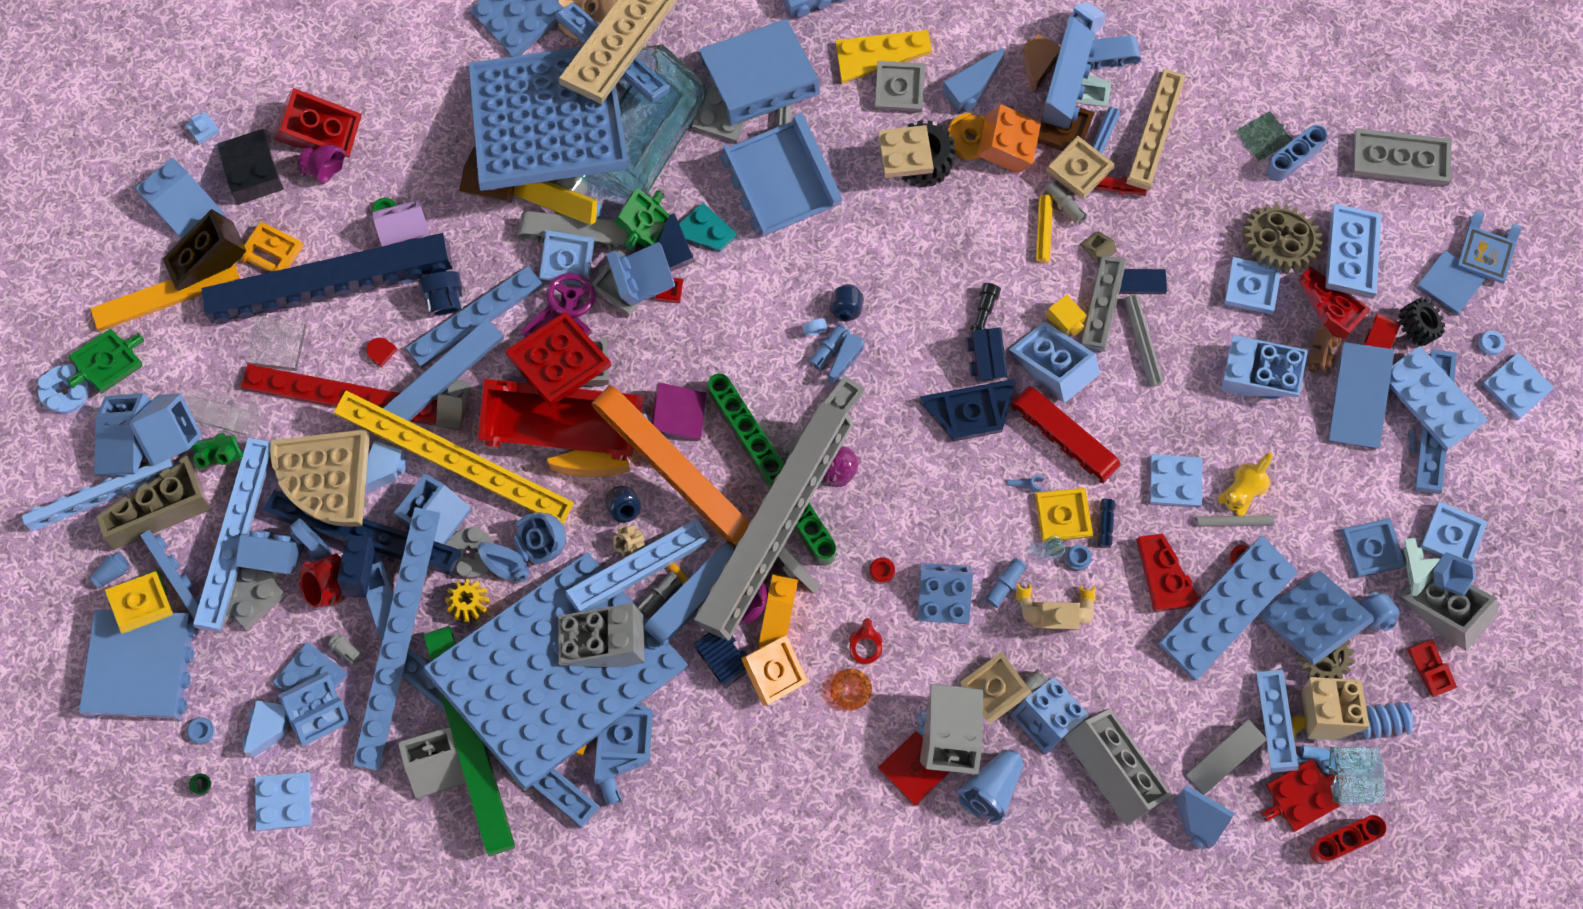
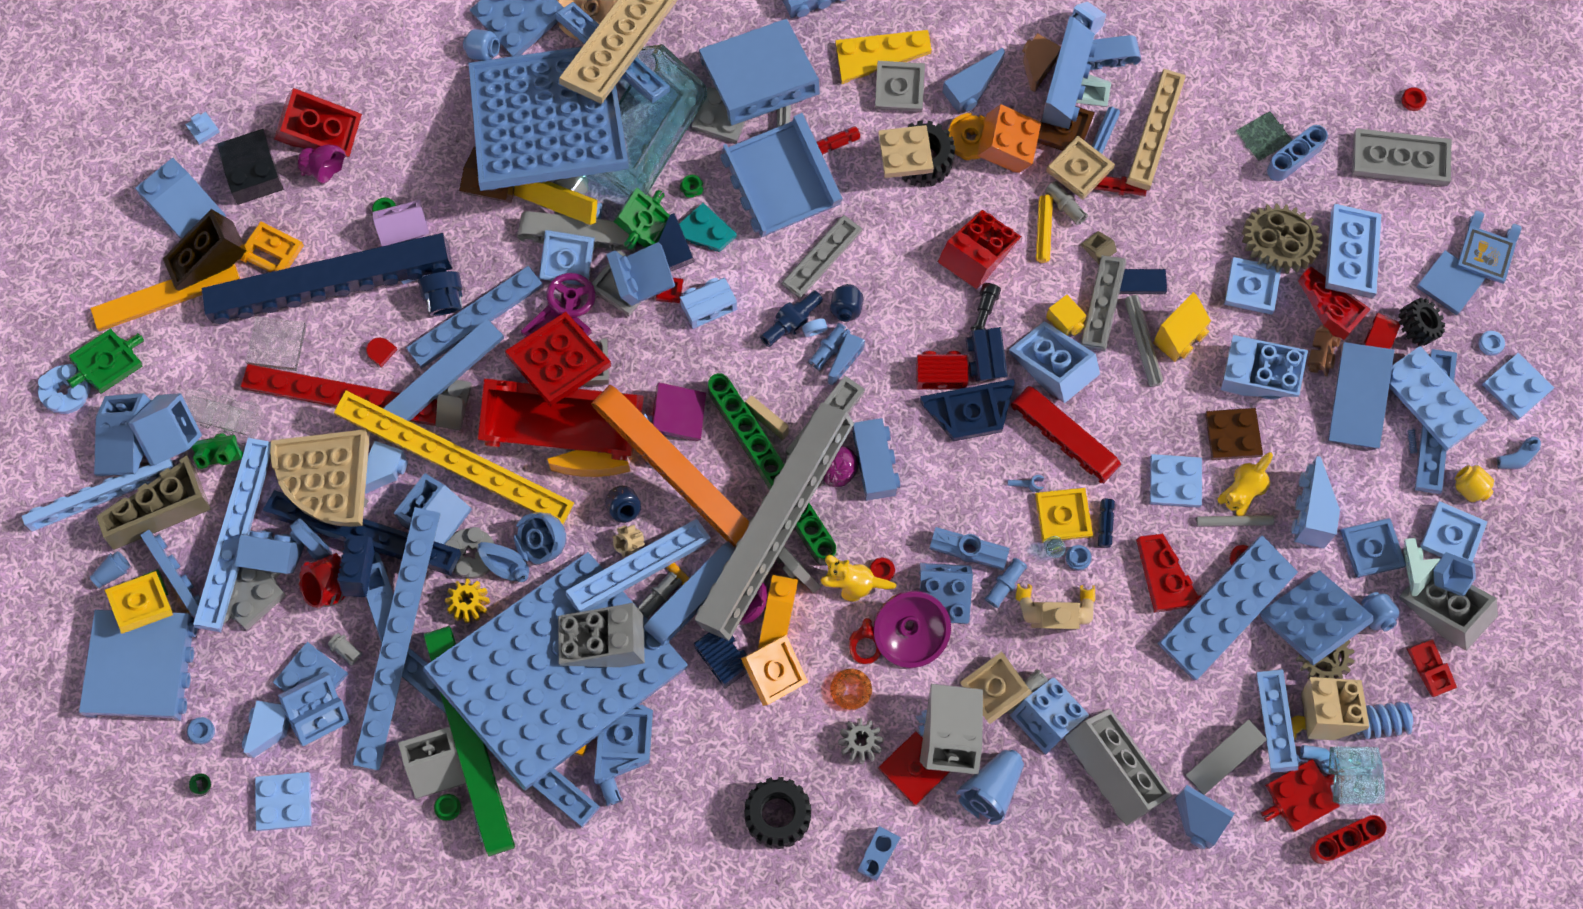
(447, 807): none -> green plate
(481, 45): none -> medium blue head
(691, 180): none -> green plate
(708, 302): none -> light blue brick
(767, 417): none -> tan tile
(783, 835): none -> black tyre
(791, 318): none -> dark blue pin
(821, 256): none -> light grey tile
(838, 140): none -> red axle
(853, 579): none -> yellow animal
(870, 744): none -> light grey gear
(875, 459): none -> medium blue brick
(878, 853): none -> medium blue leg
(923, 640): none -> magenta dish
(941, 371): none -> red brick
(978, 248): none -> red slope
(985, 554): none -> medium blue piece
(1183, 328): none -> yellow slope
(1234, 434): none -> reddish brown plate
(1317, 507): none -> light blue slope
(1413, 99): none -> red tile
(1474, 483): none -> yellow head
(1522, 457): none -> medium blue arm

